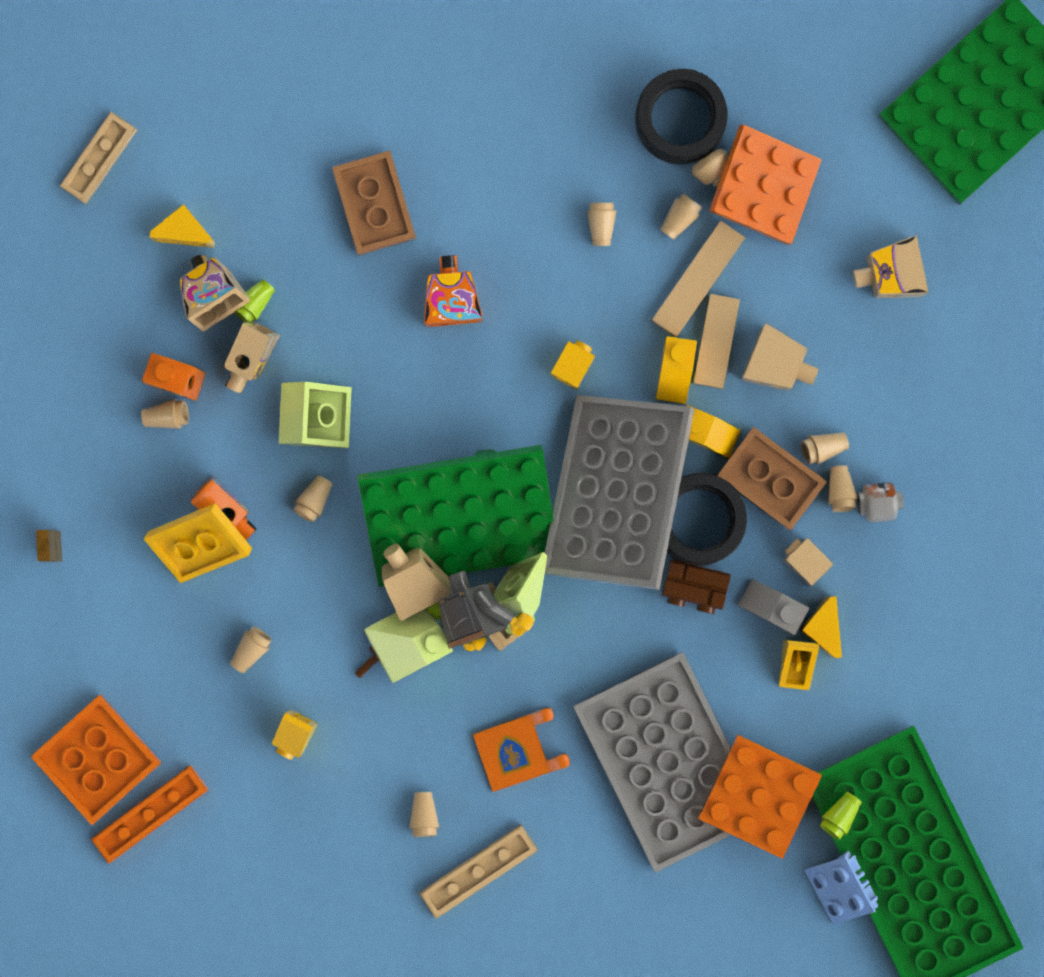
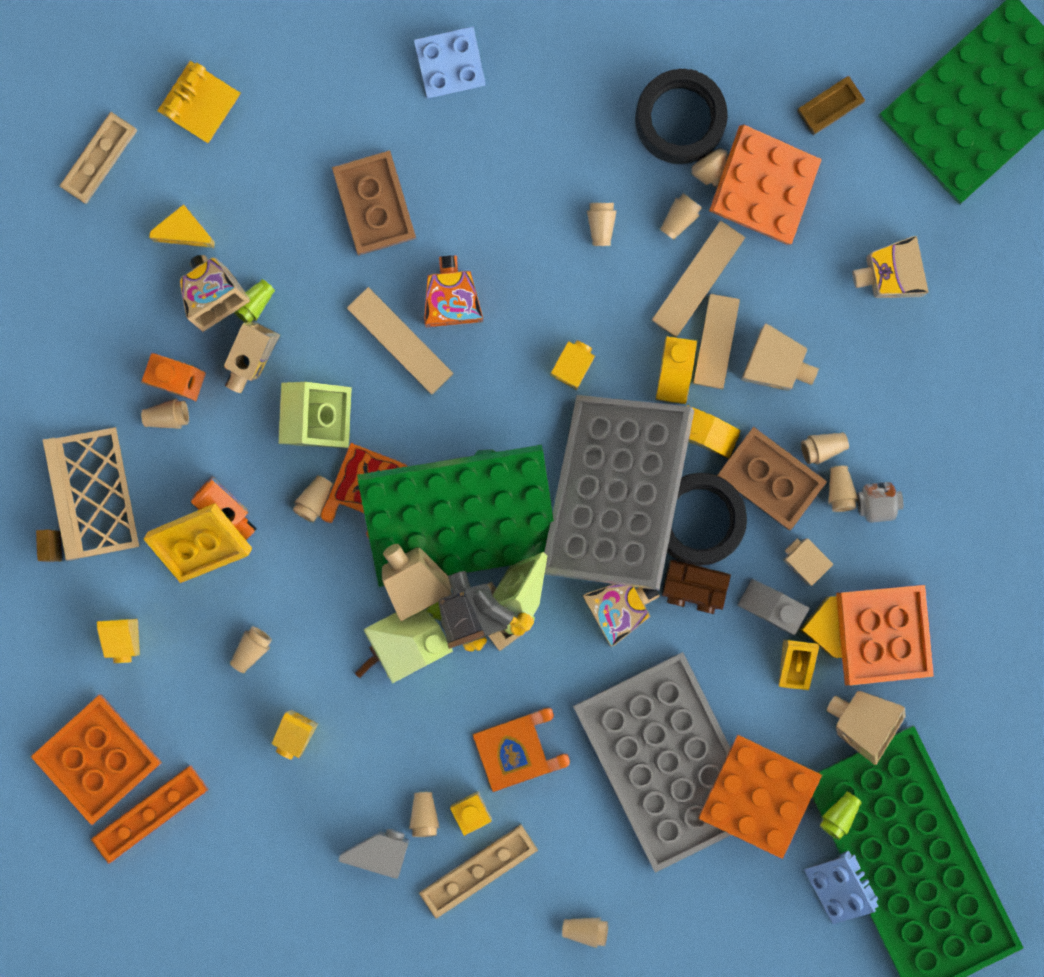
(64, 499): none -> tan fence
(119, 639): none -> yellow slope
(199, 101): none -> yellow hinge
(346, 486): none -> flag
(379, 853): none -> light grey slope
(400, 340): none -> tan tile
(450, 62): none -> light blue hinge
(471, 813): none -> yellow brick
(586, 931): none -> tan cone
(619, 609): none -> torso
(831, 105): none -> pearl gold tile
(867, 723): none -> tan torso
(884, 635): none -> orange plate

